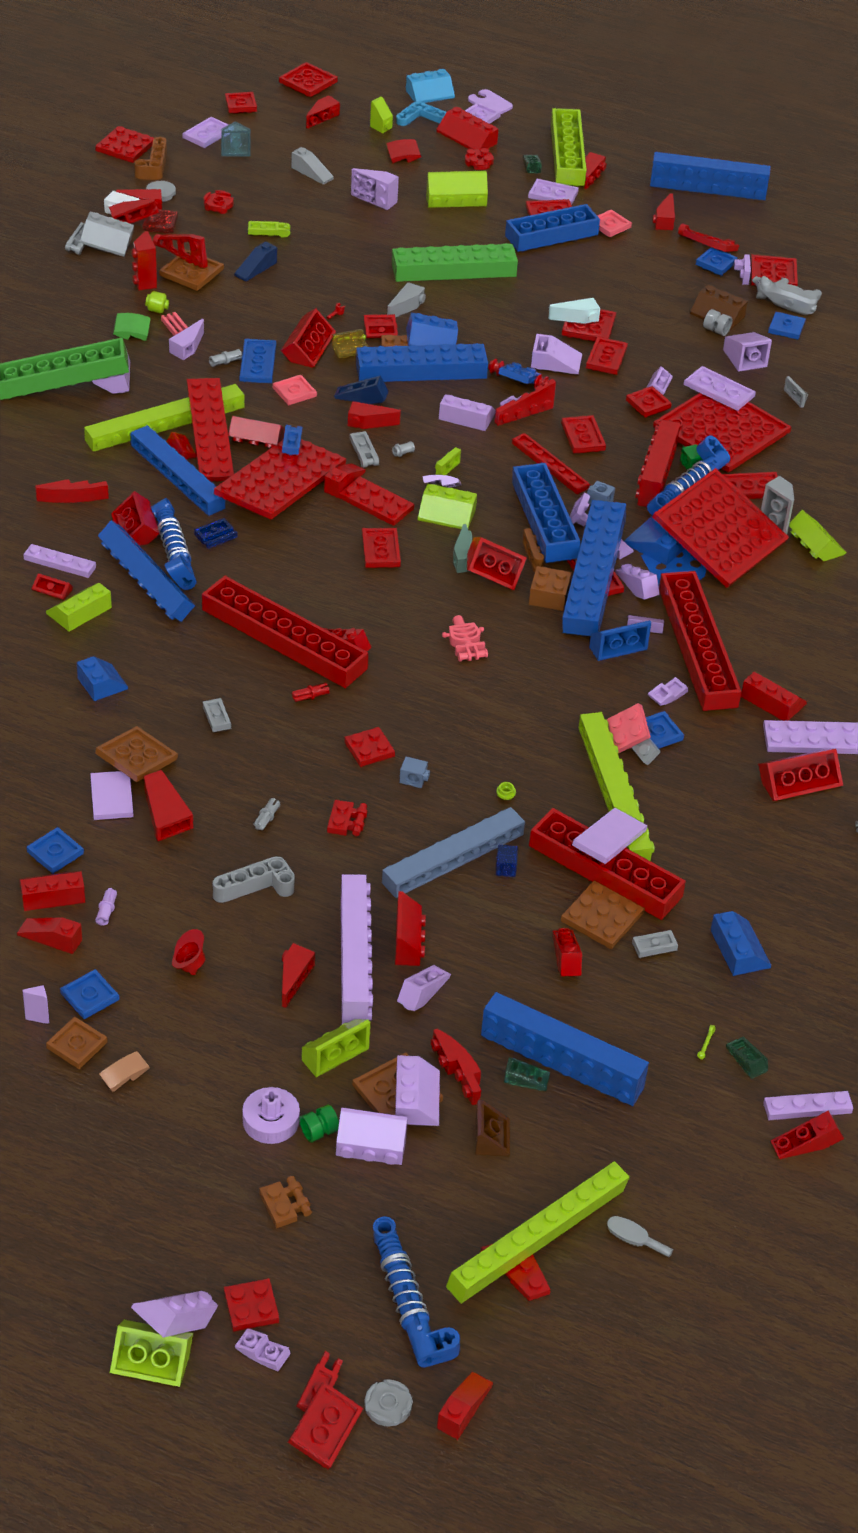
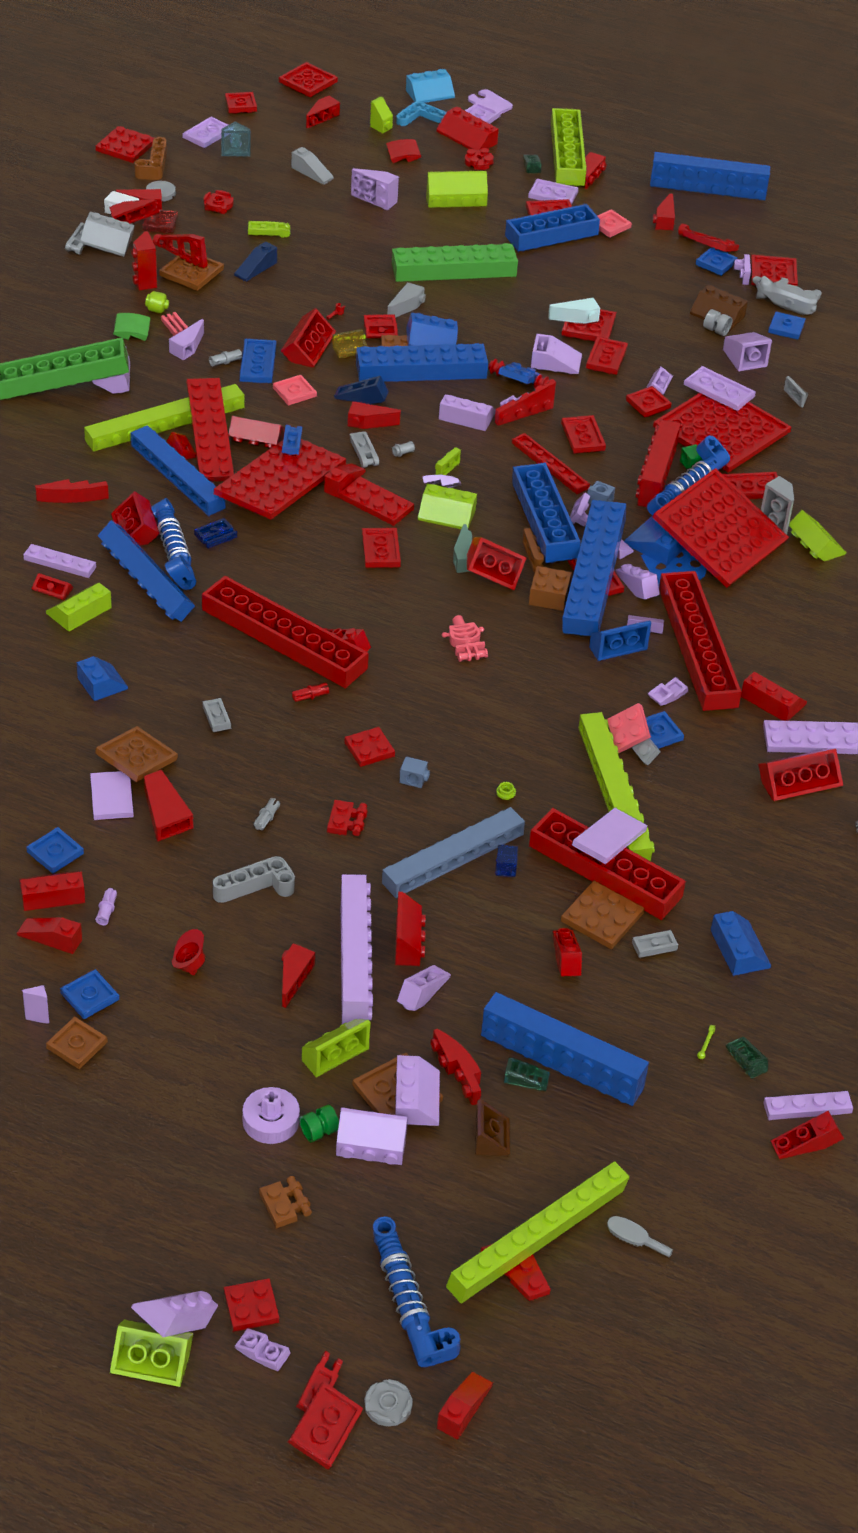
(124, 1069): nougat slope -> none

